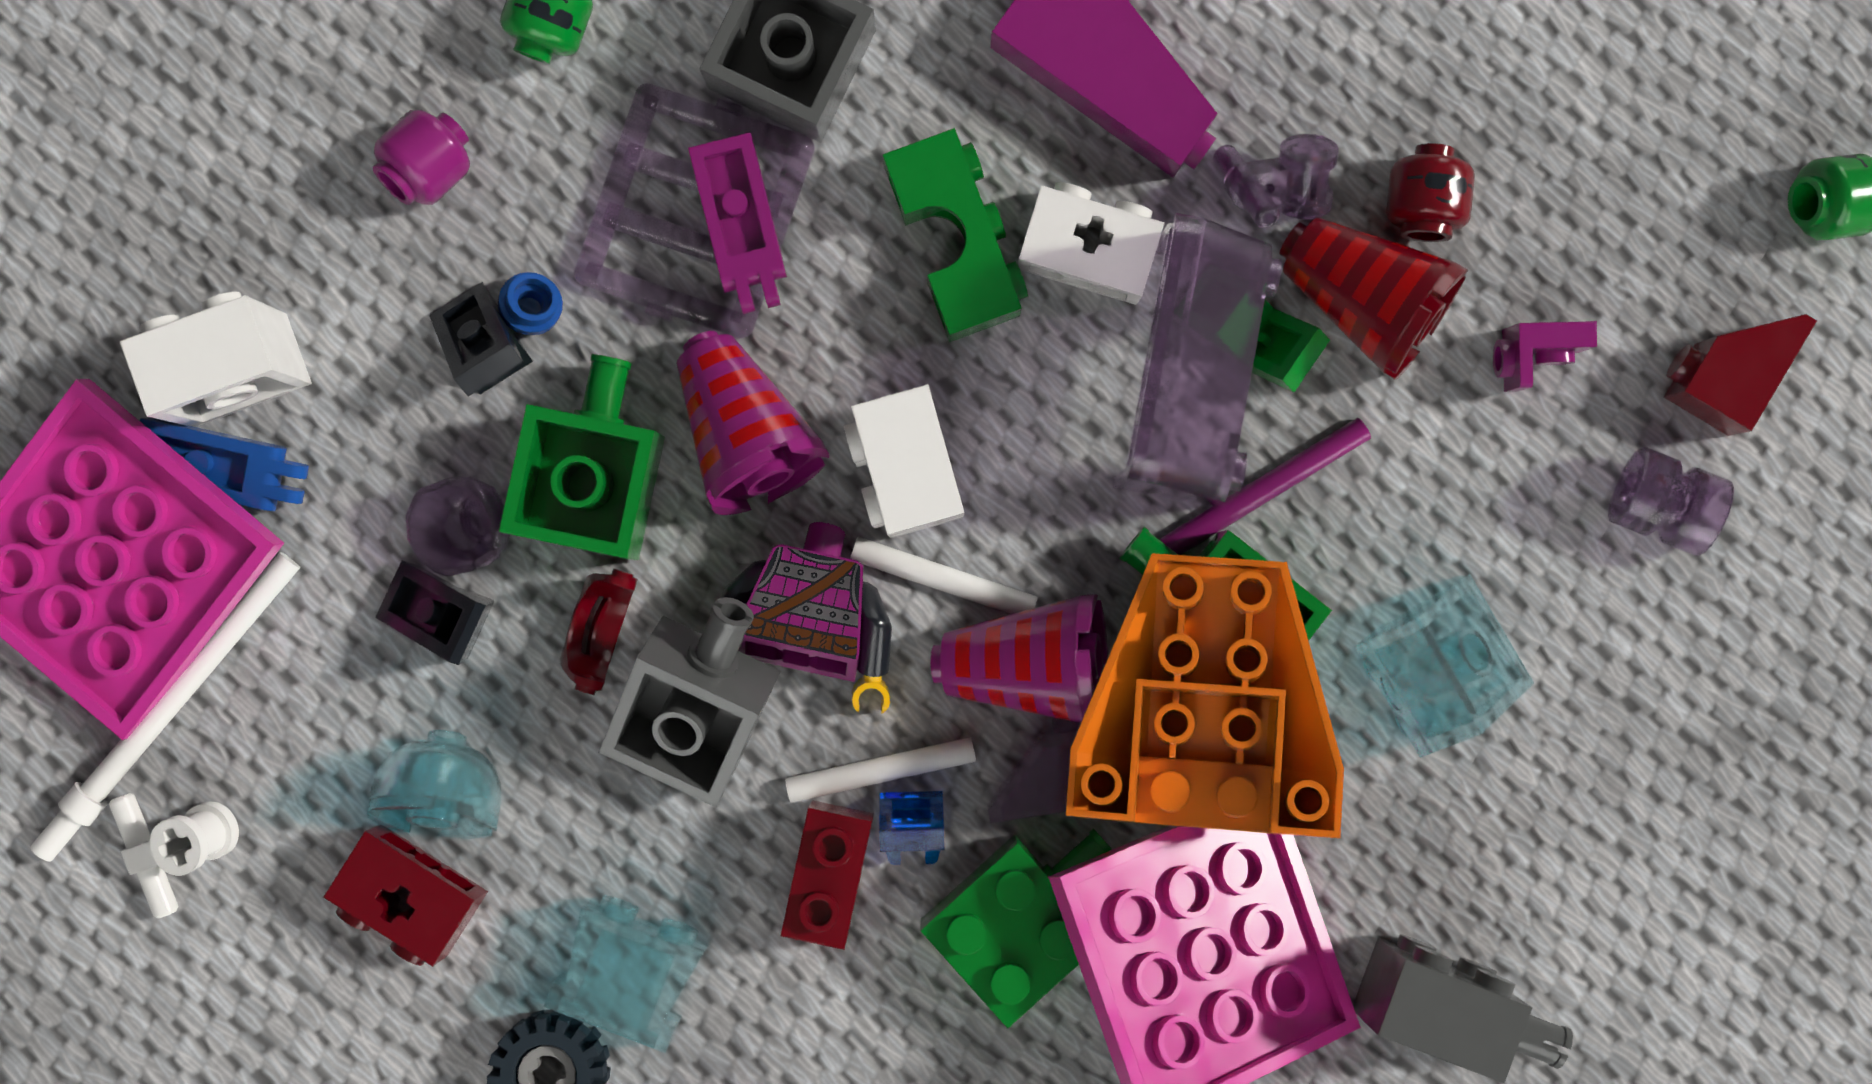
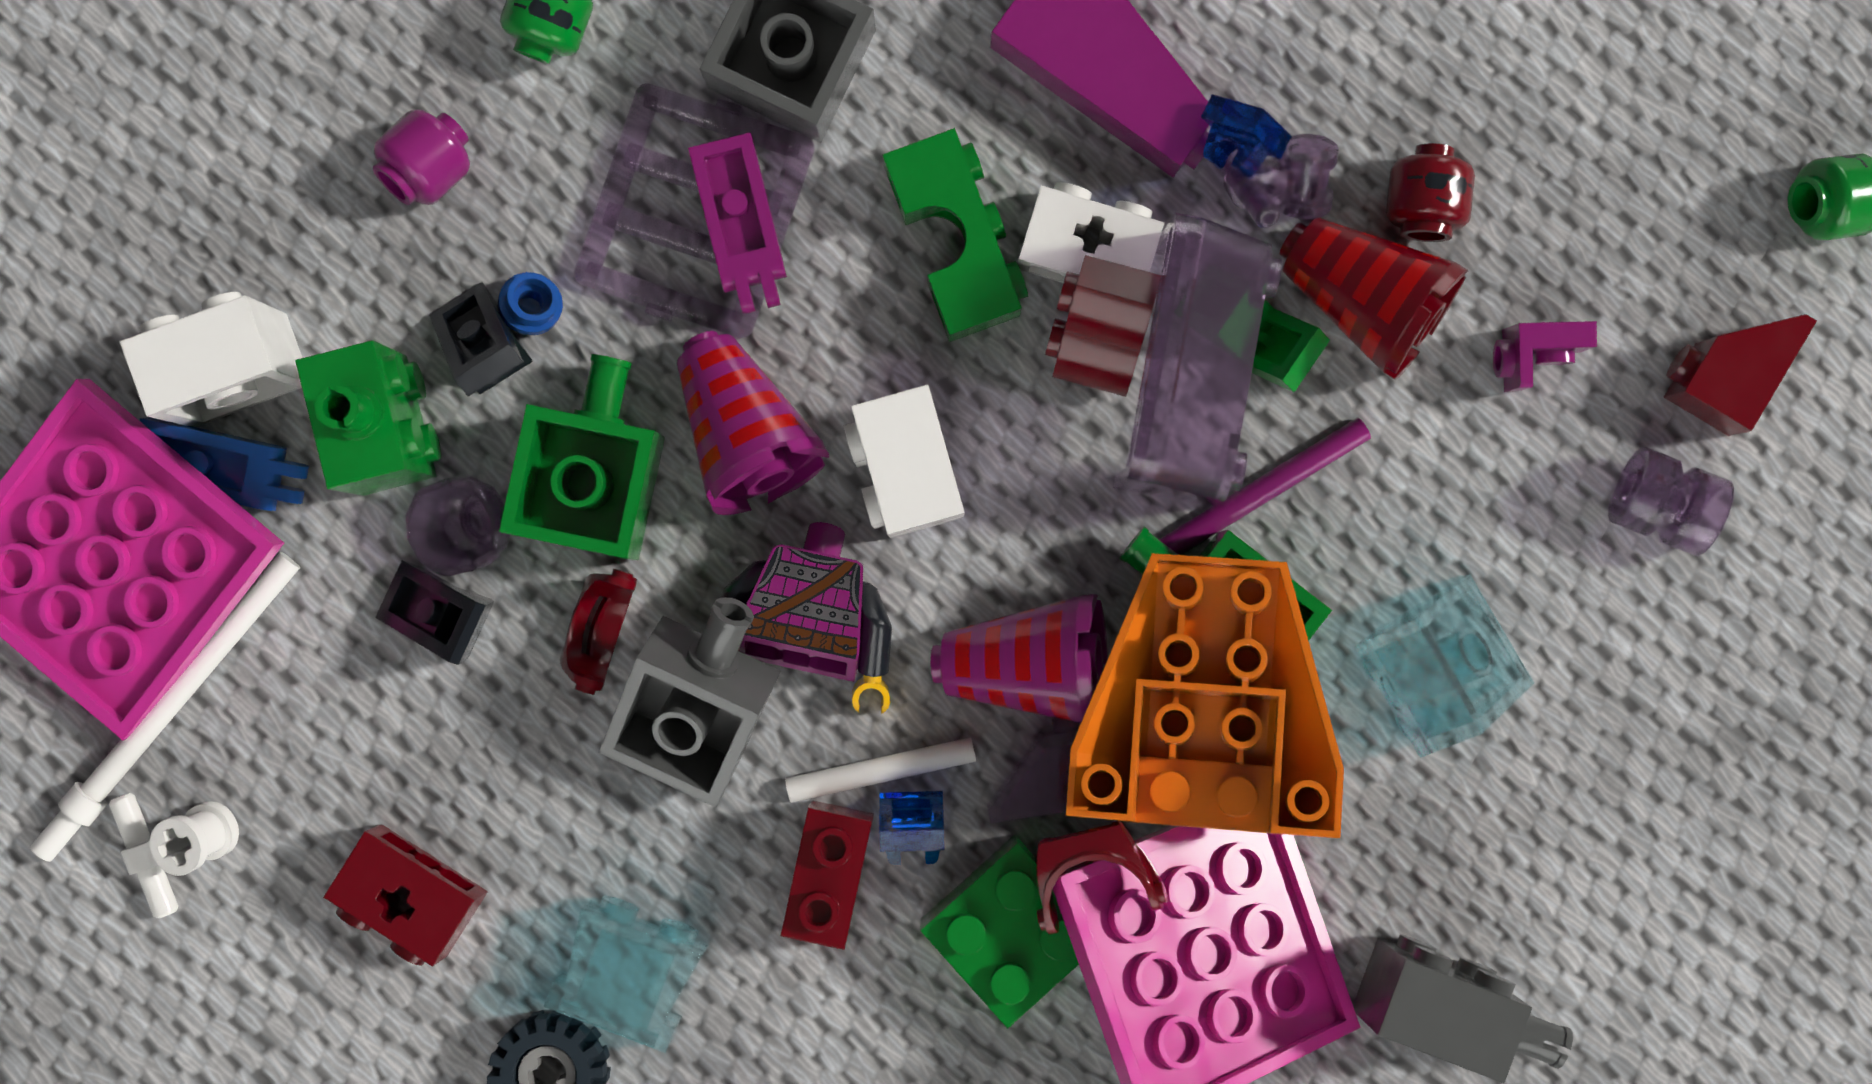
(368, 418): none -> green brick
(437, 787): clear light blue cylinder -> none
(941, 577): white bar -> none
(1104, 324): none -> brick
(1105, 843): none -> dark red helmet
(1242, 129): none -> clear blue tile

